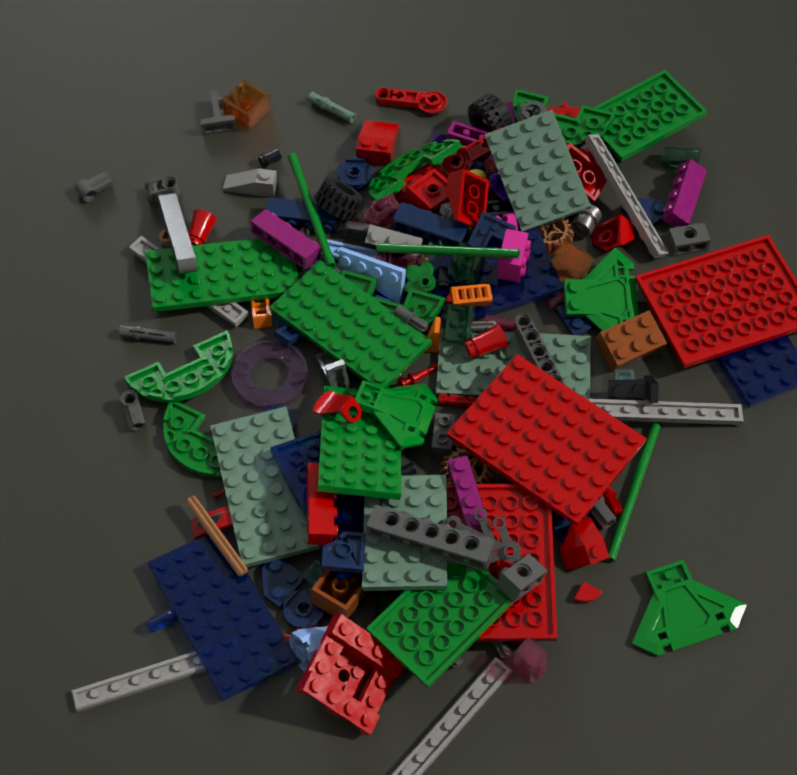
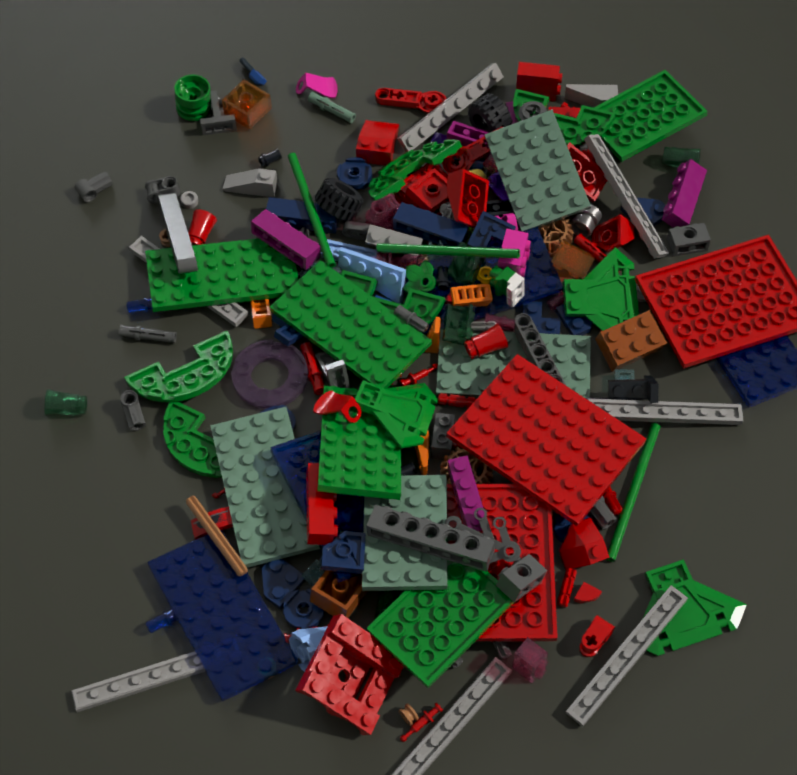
(64, 403): none -> clear green plant
(139, 305): none -> clear blue axle
(189, 200): none -> light grey tile
(192, 97): none -> green wheel
(254, 75): none -> blue piece
(315, 375): none -> red pin
(321, 85): none -> dark pink piece
(408, 714): none -> medium nougat bush
(421, 722): none -> red piece
(422, 454): none -> orange slope
(450, 107): none -> light grey plate
(484, 270): none -> yellow plate
(507, 283): none -> hips
(539, 79): none -> red brick
(543, 325): none -> dark blue plate
(566, 588): none -> red axle
(590, 94): none -> light grey slope
(590, 247): none -> red pin
(597, 635): none -> red piece
(626, 656): none -> light grey plate

